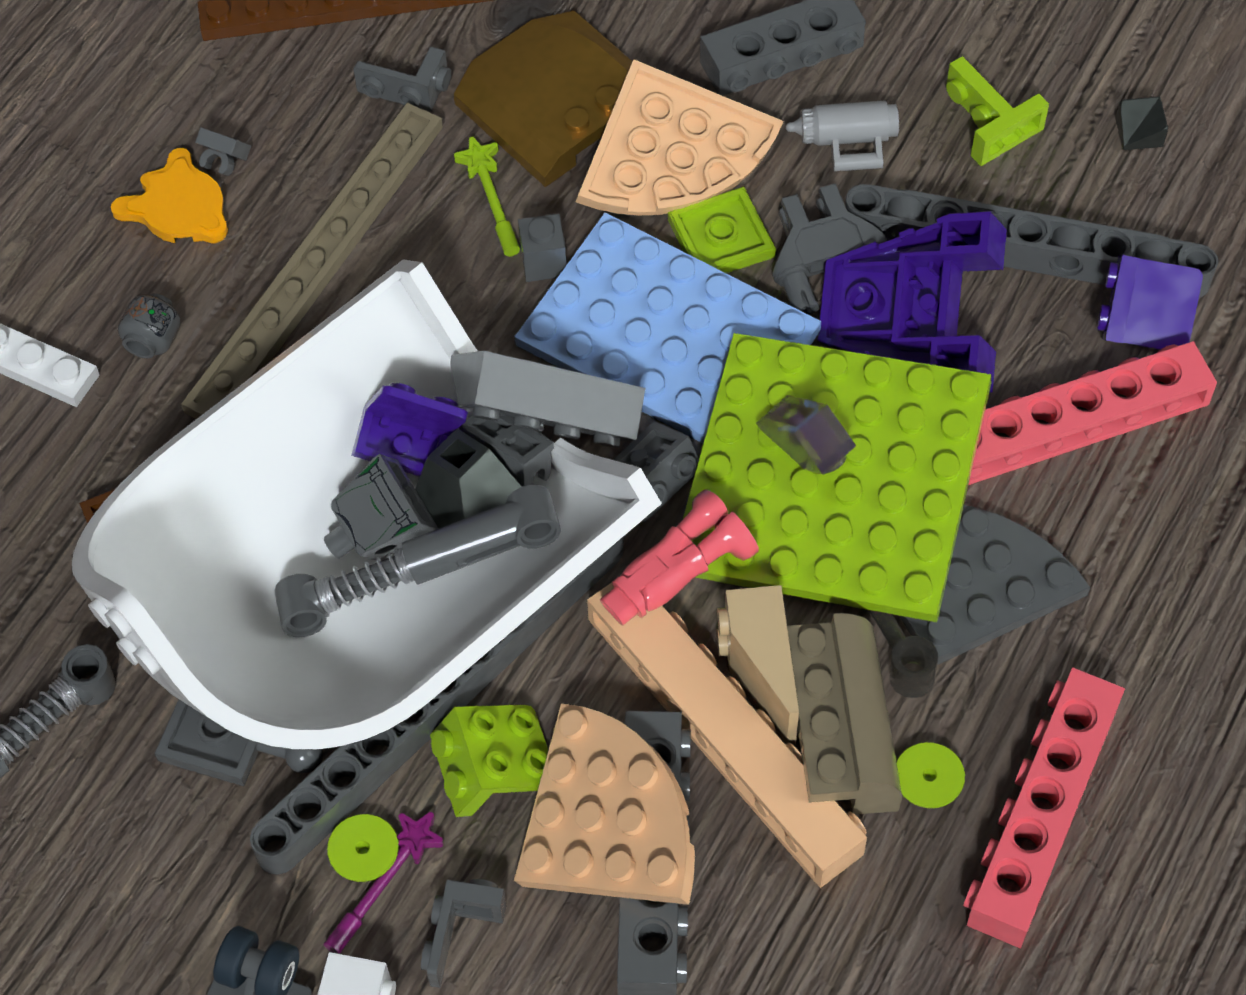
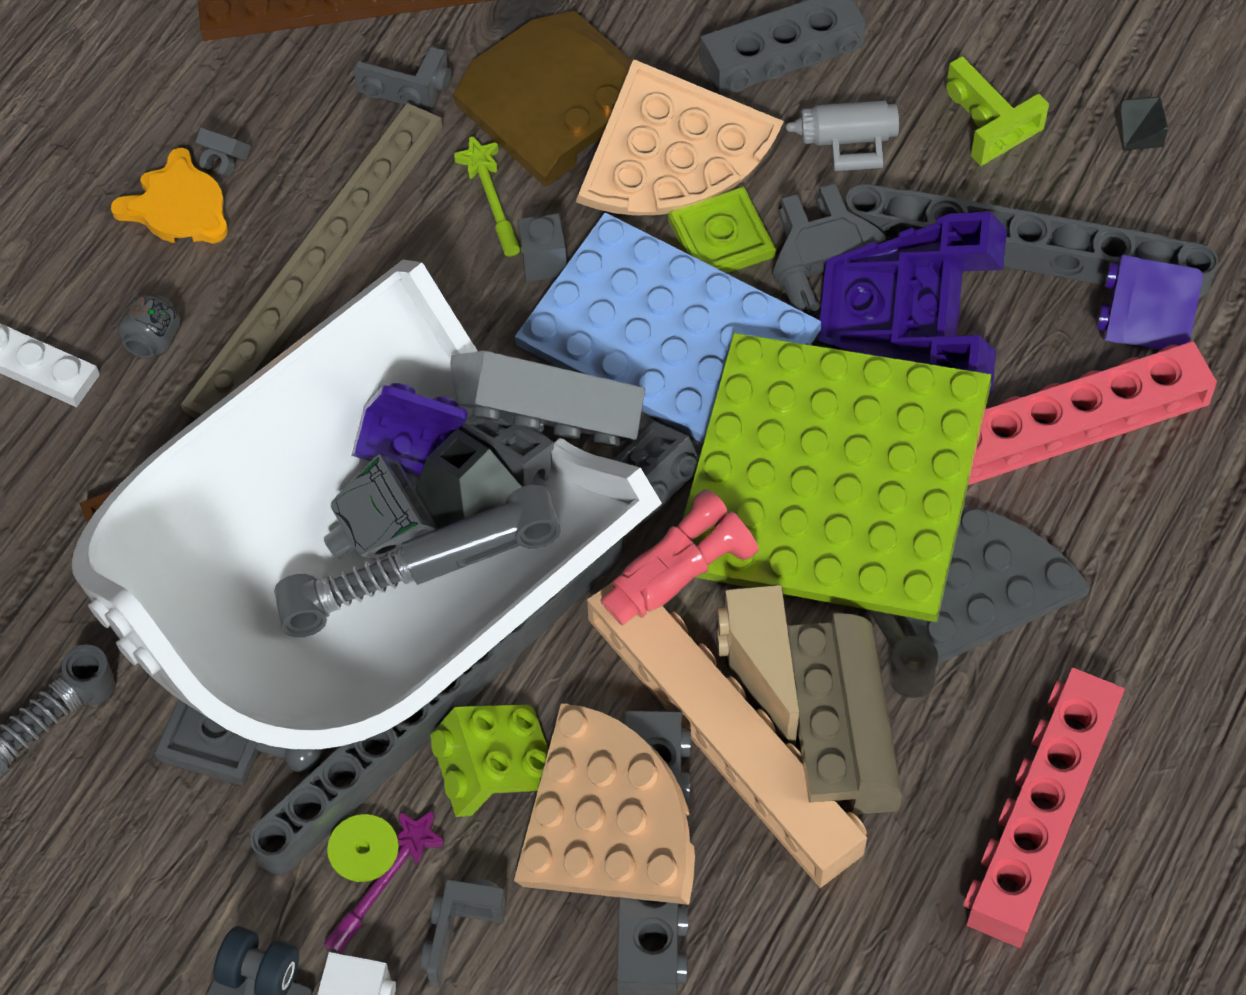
(808, 434): slope -> none
(930, 775): lime piece -> none

